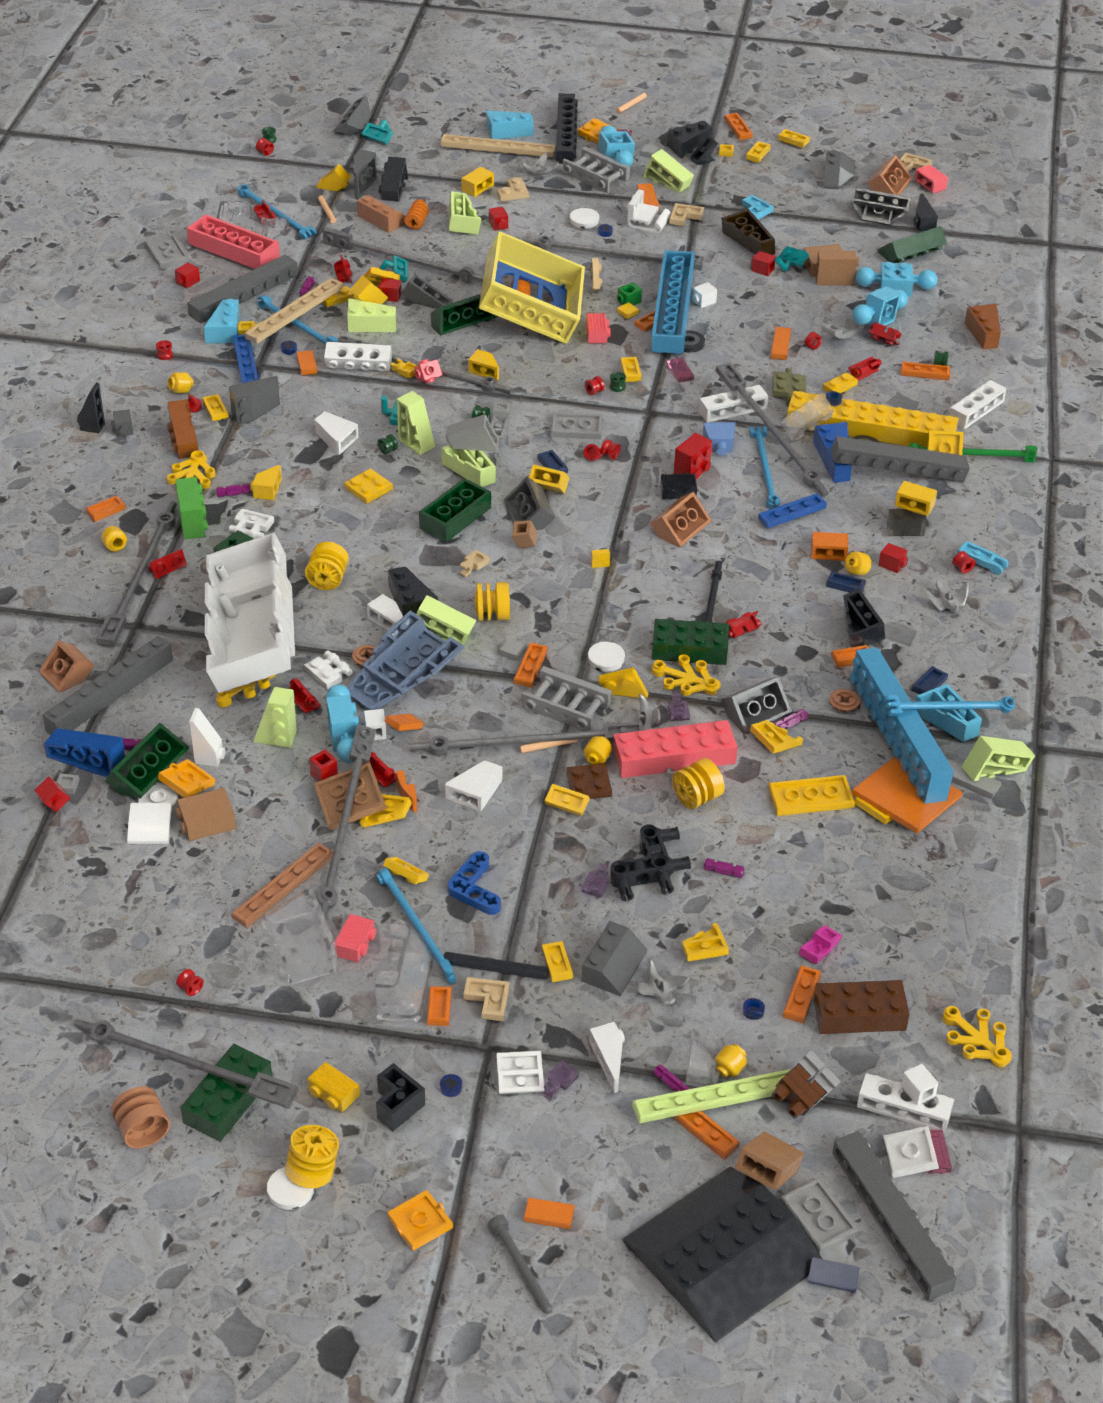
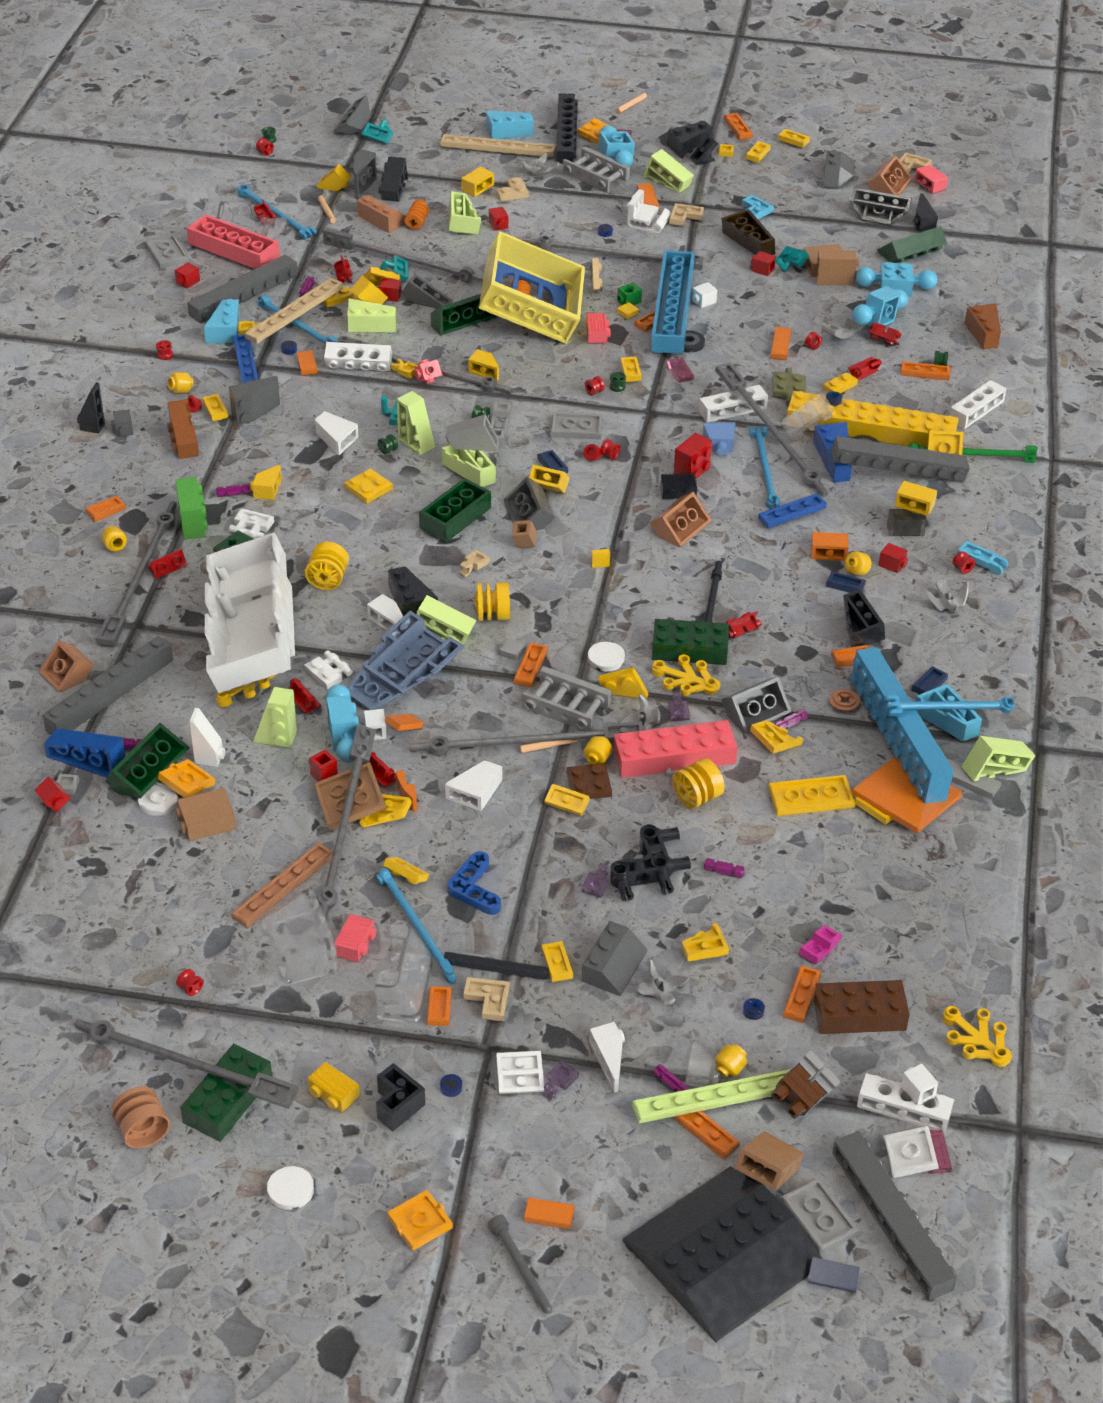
(149, 823): white slope -> none
(196, 459): yellow plant -> none
(312, 1156): yellow wheel -> none
(359, 654): nougat gear -> none
(584, 217): white tile -> none

